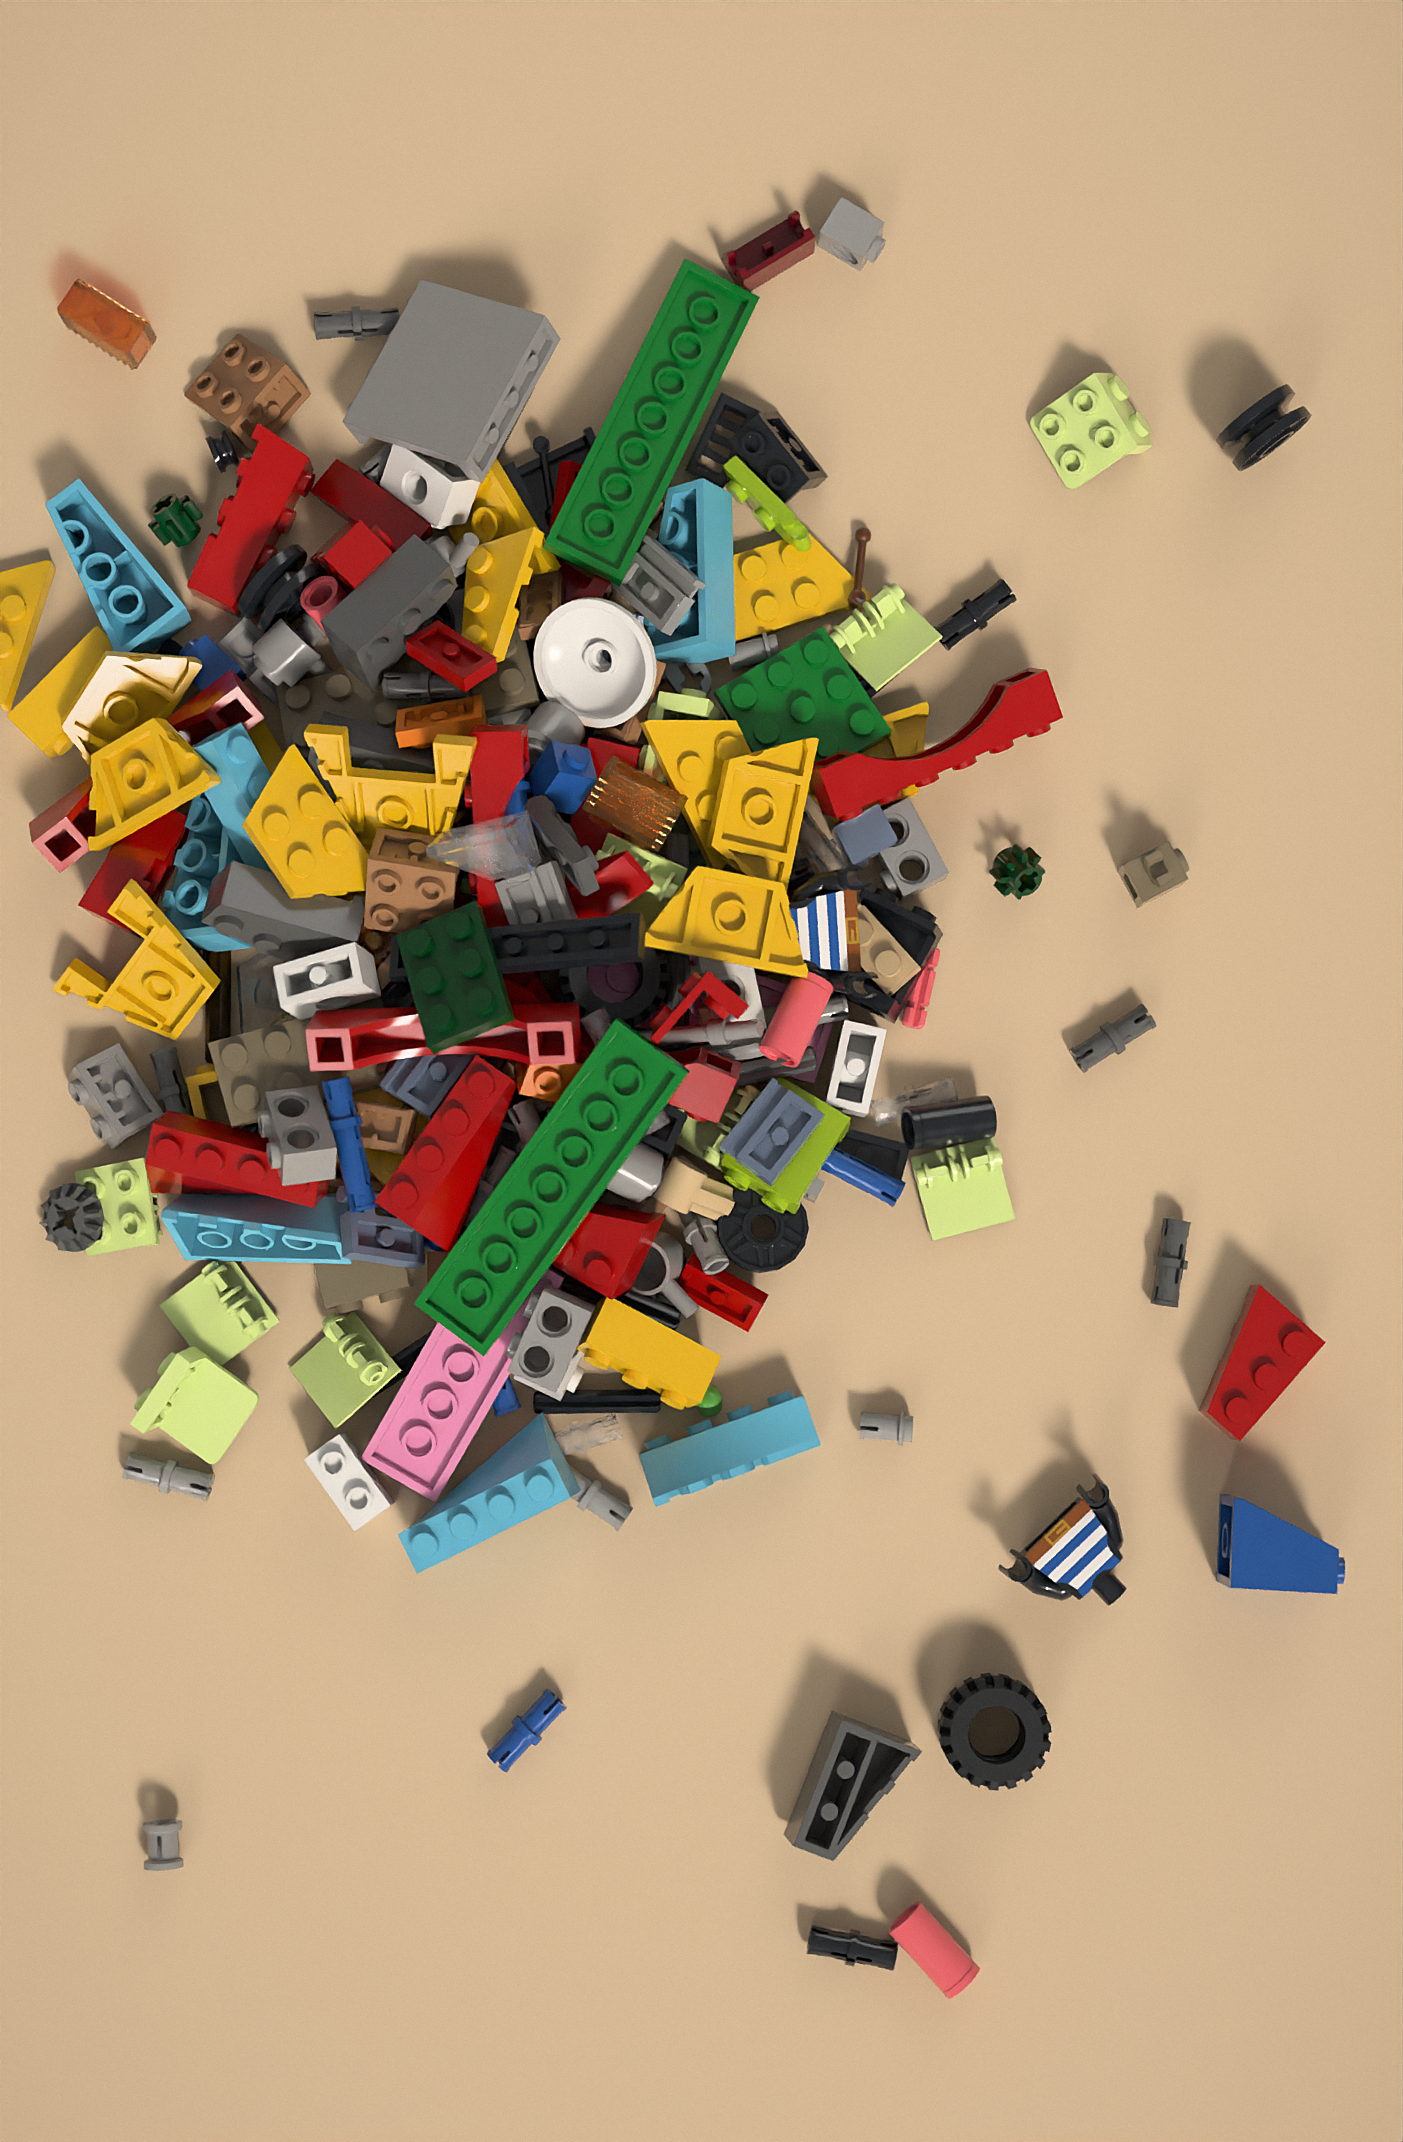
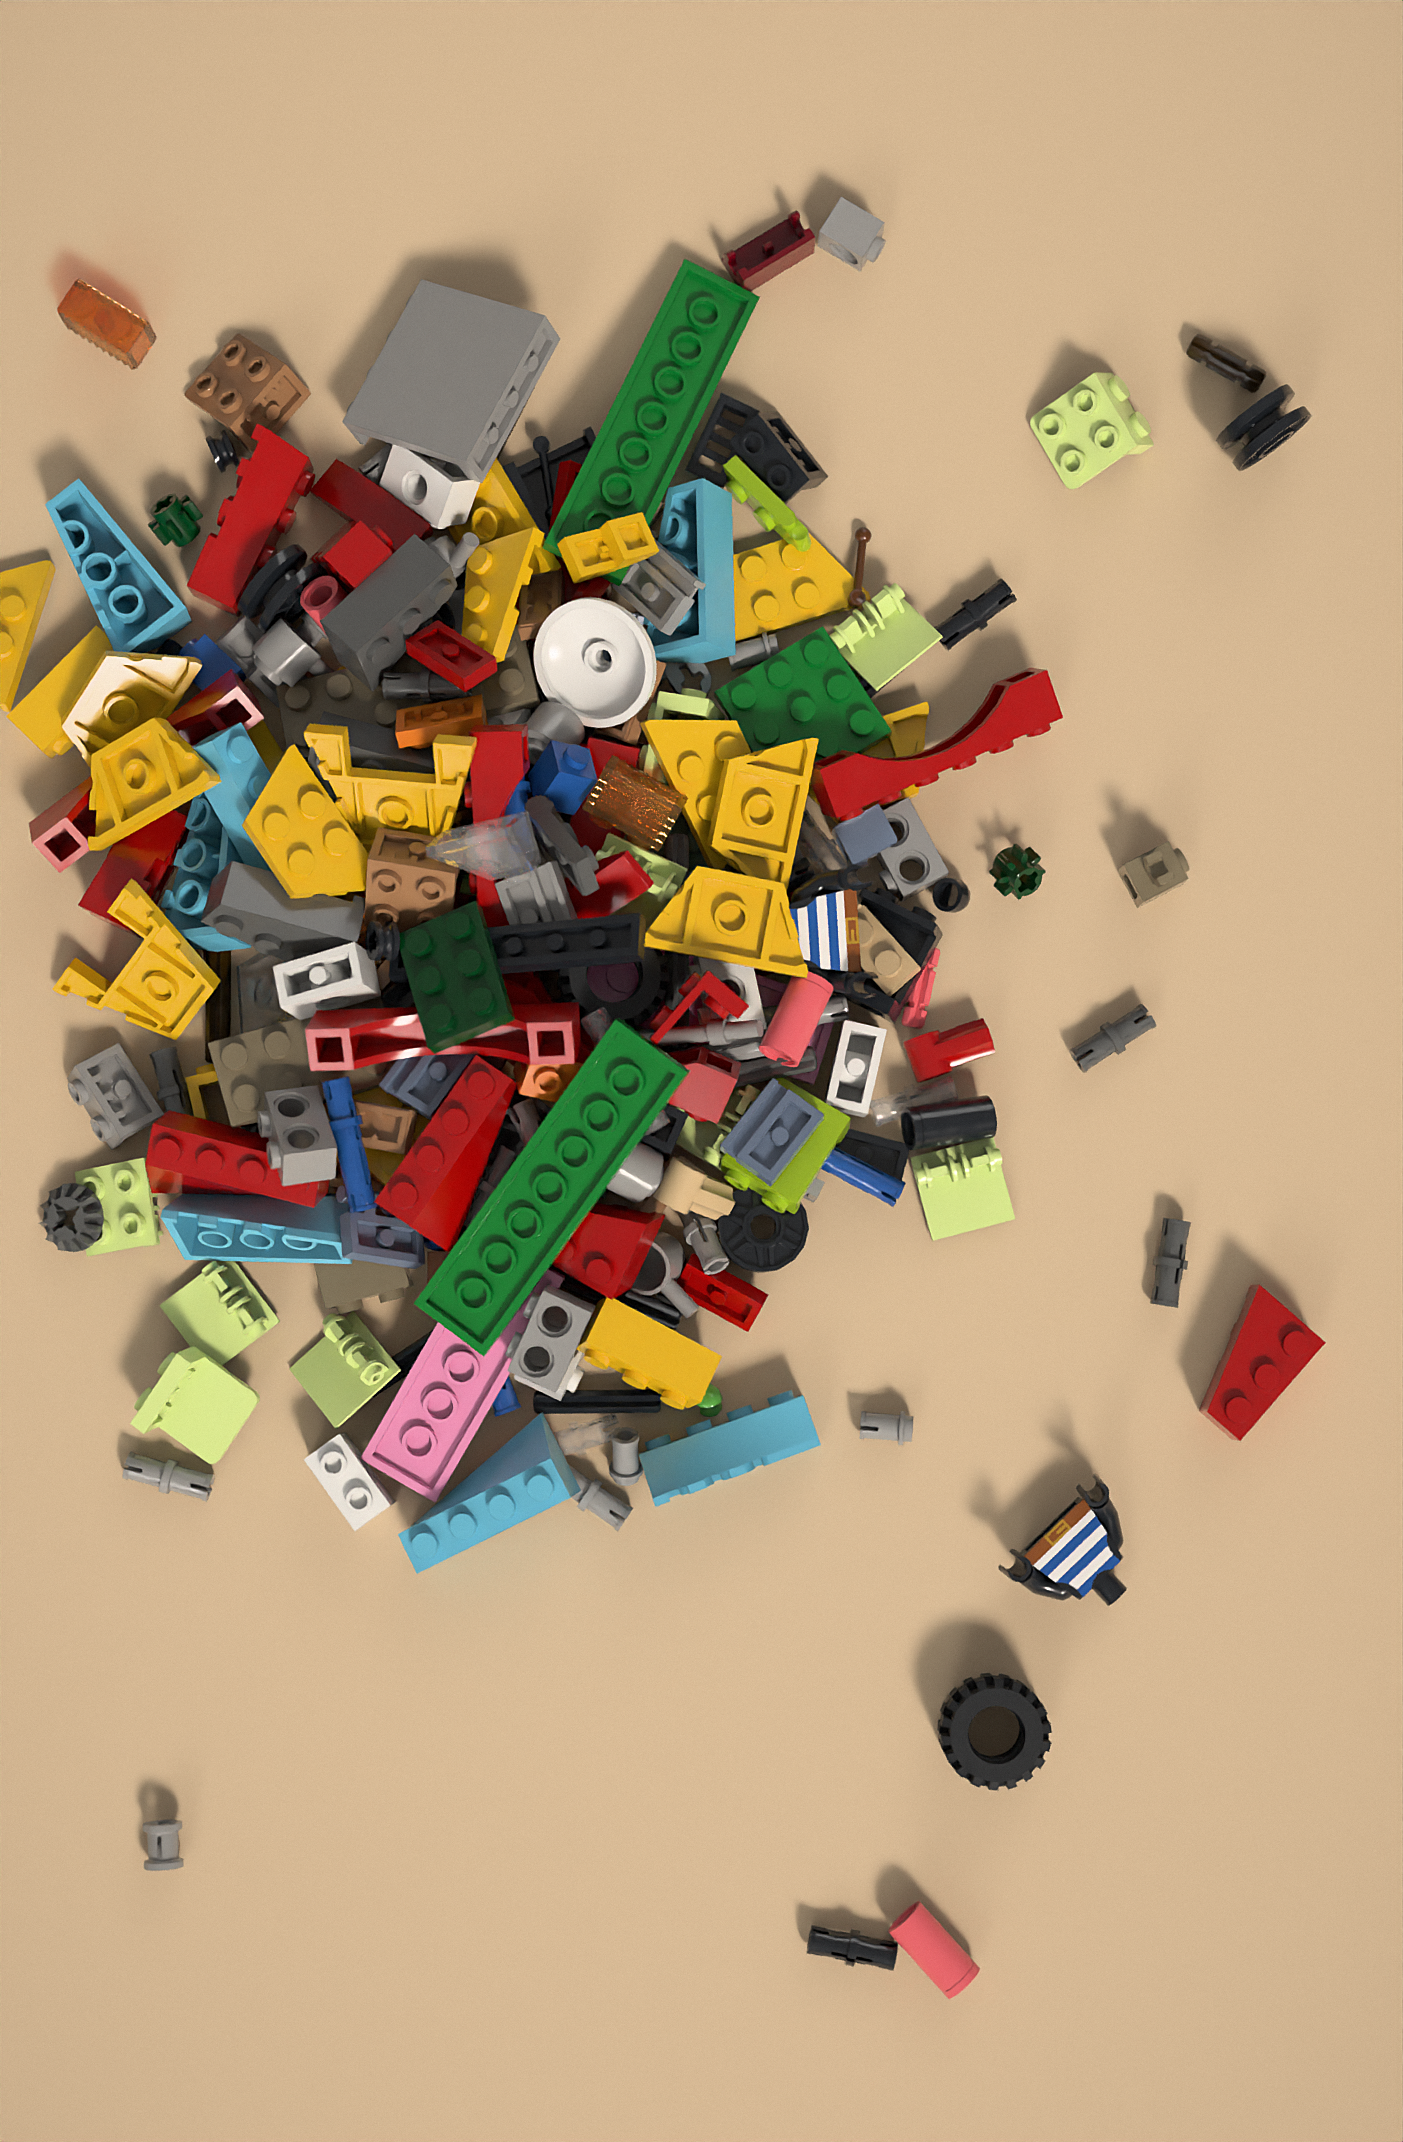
(355, 323): dark grey pin -> none
(382, 940): none -> black bush
(526, 1730): blue pin -> none
(609, 548): none -> yellow slope
(625, 1467): none -> light grey pin
(844, 1783): dark grey wedge -> none
(939, 1052): none -> red piece
(951, 895): none -> black hinge
(1226, 363): none -> dark brown axle
(1271, 1554): blue slope -> none

